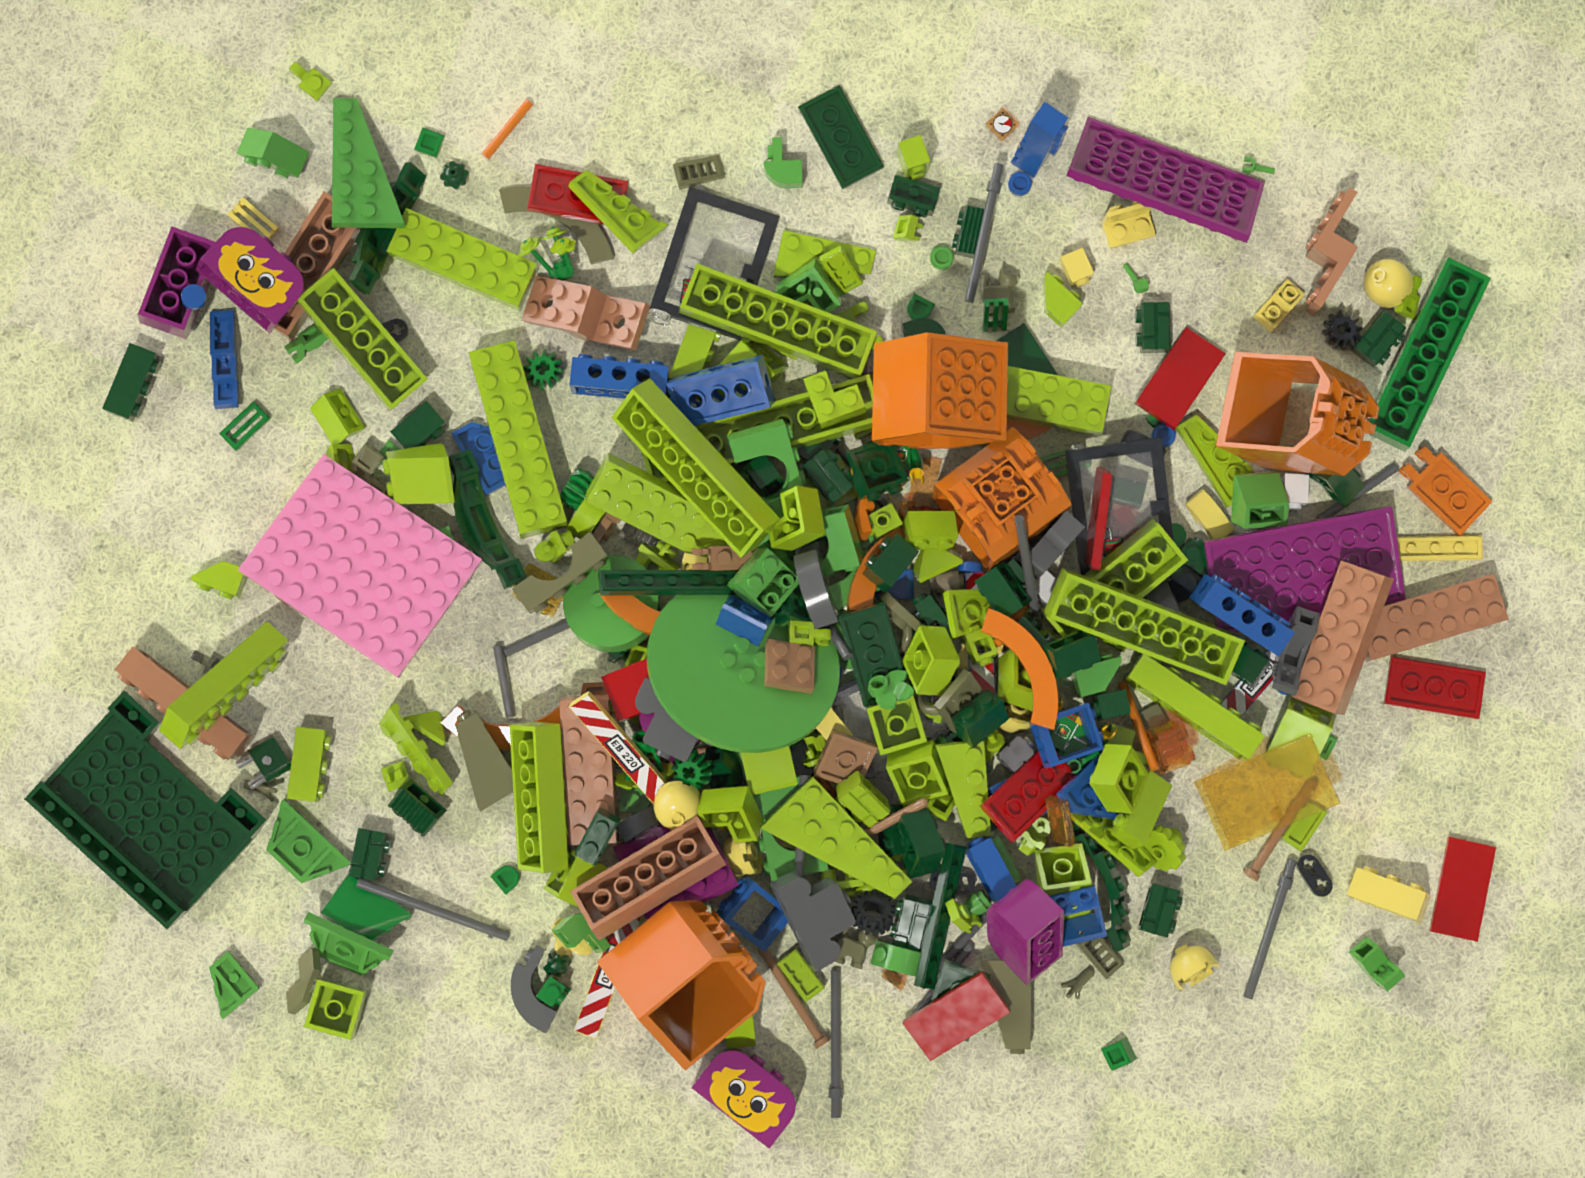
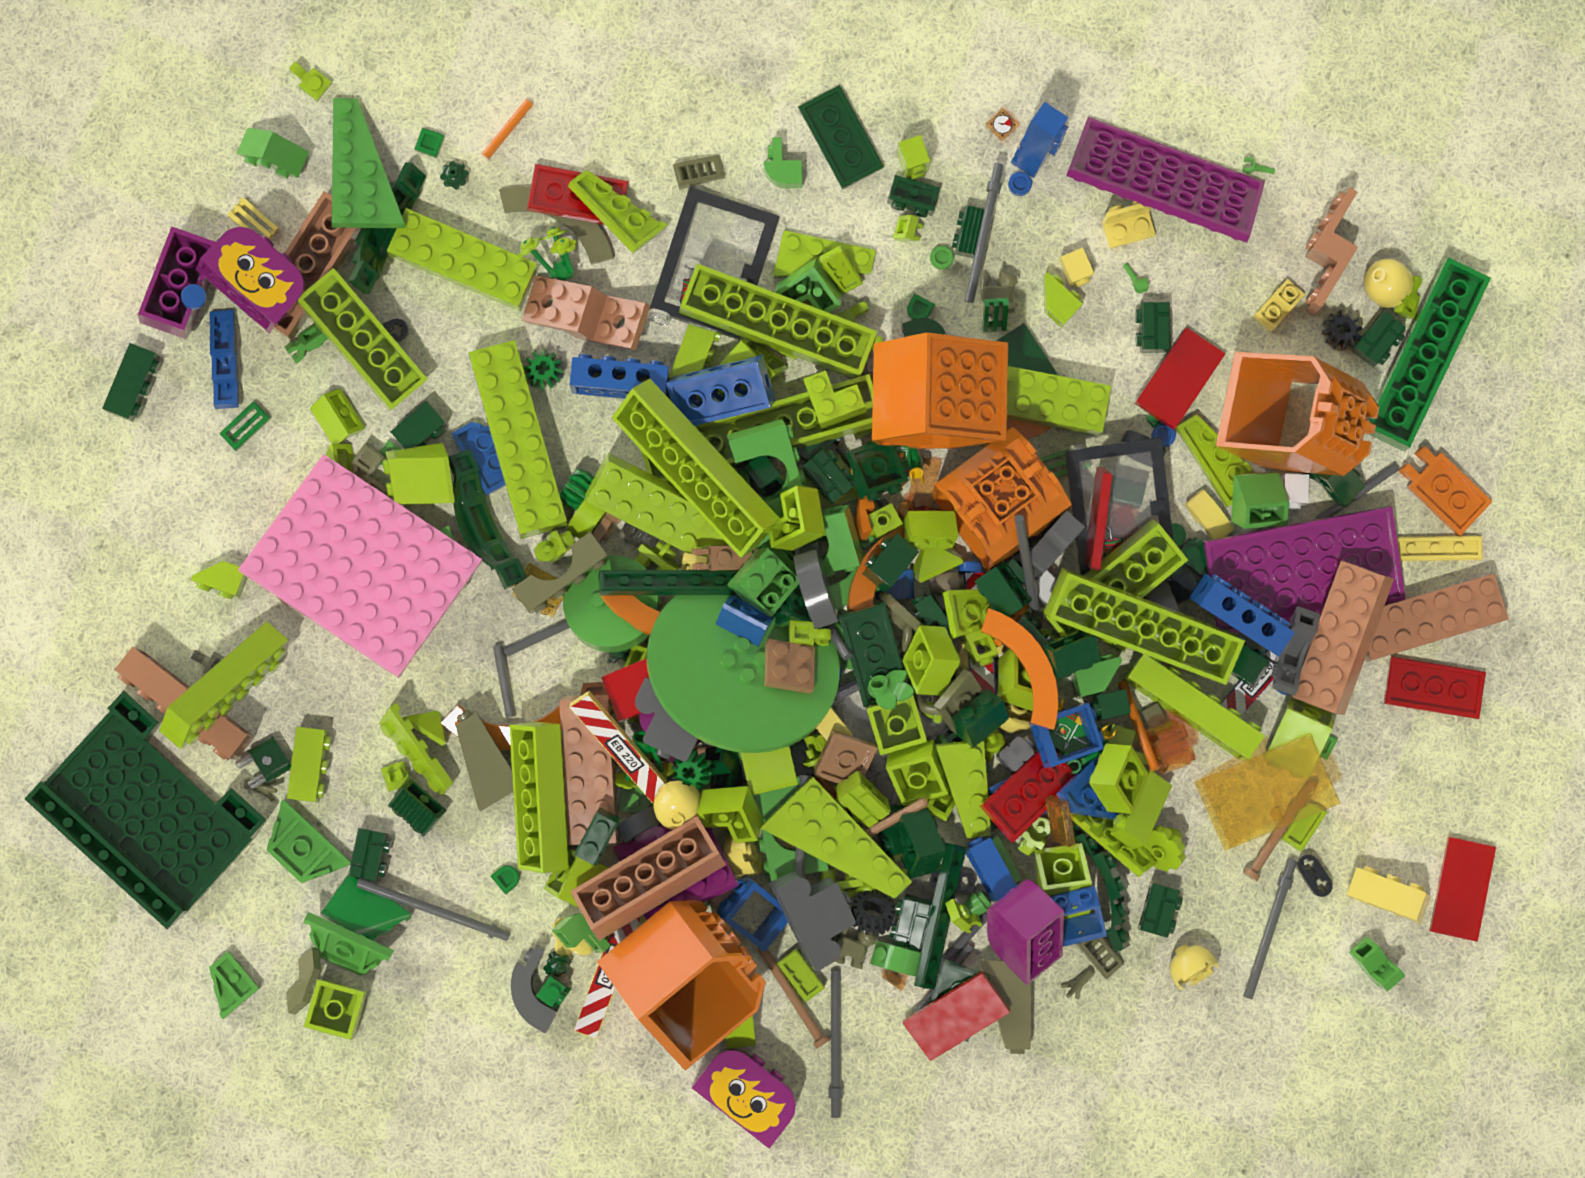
(1119, 1054): green slope -> none

